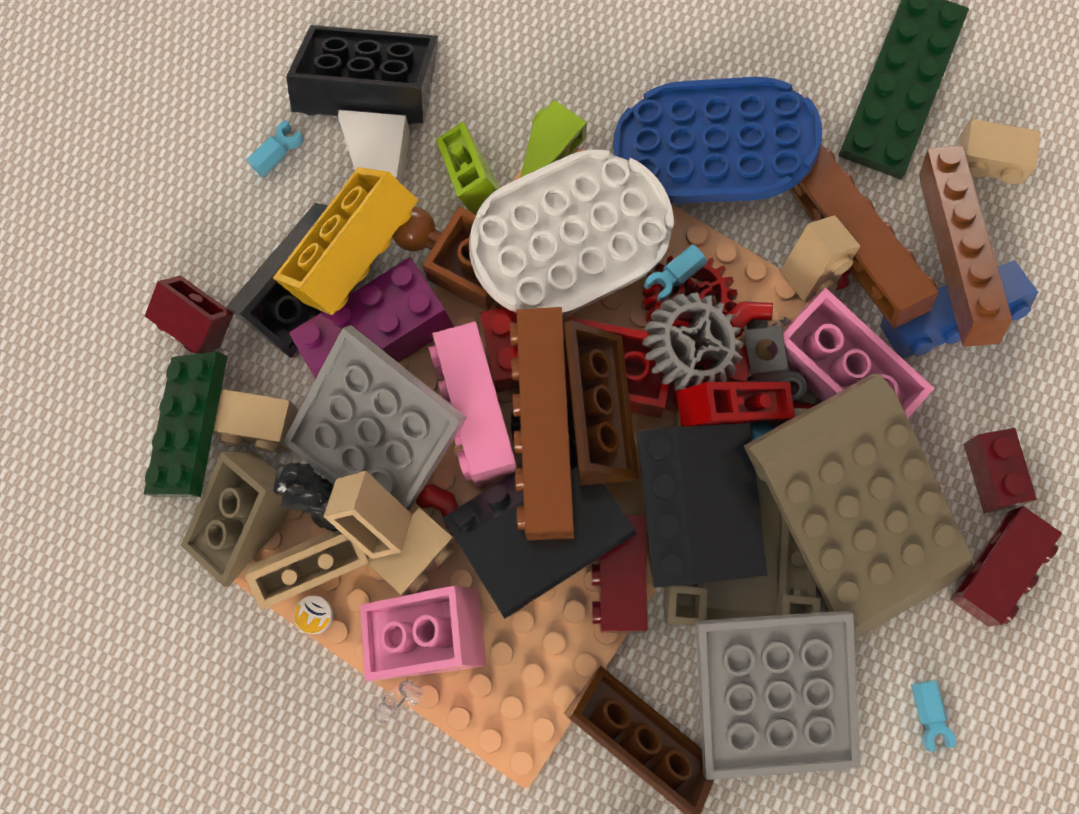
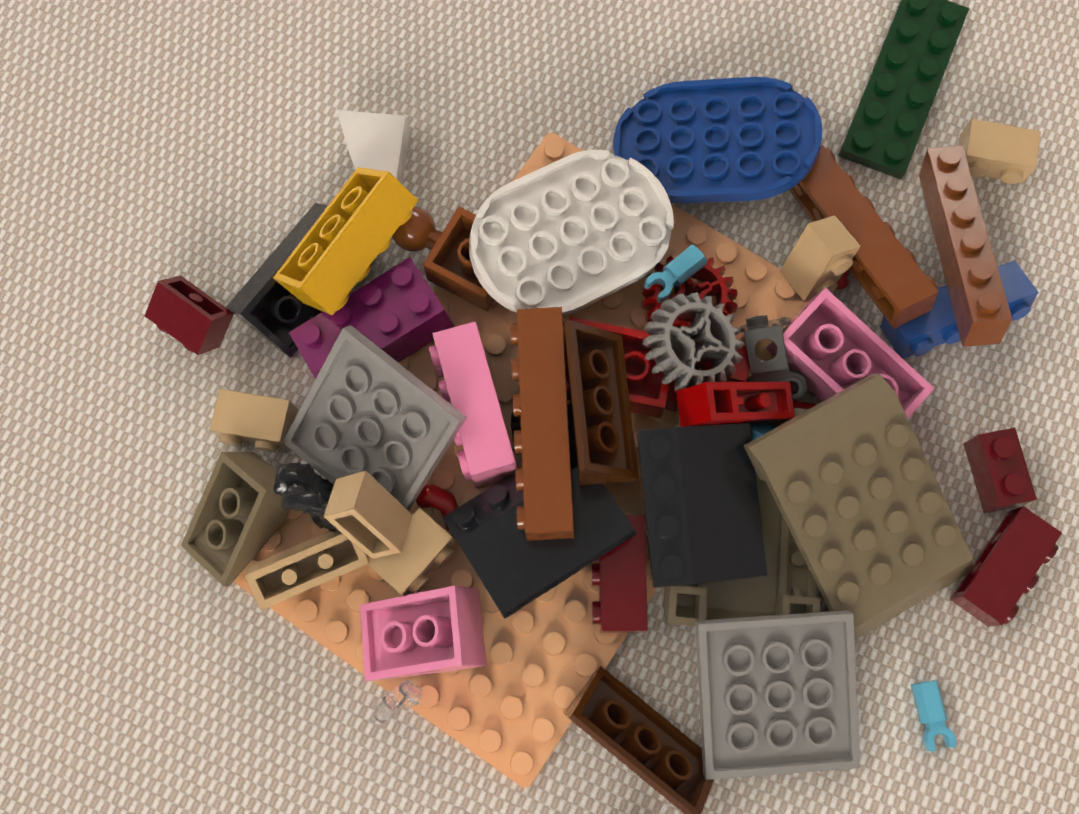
(185, 425): dark green plate -> none
(274, 149): medium azure bar -> none
(313, 615): tile -> none
(362, 72): black slope -> none
(467, 167): lime slope -> none
(500, 351): red brick -> none
(553, 136): lime slope -> none
(748, 311): red arm -> none

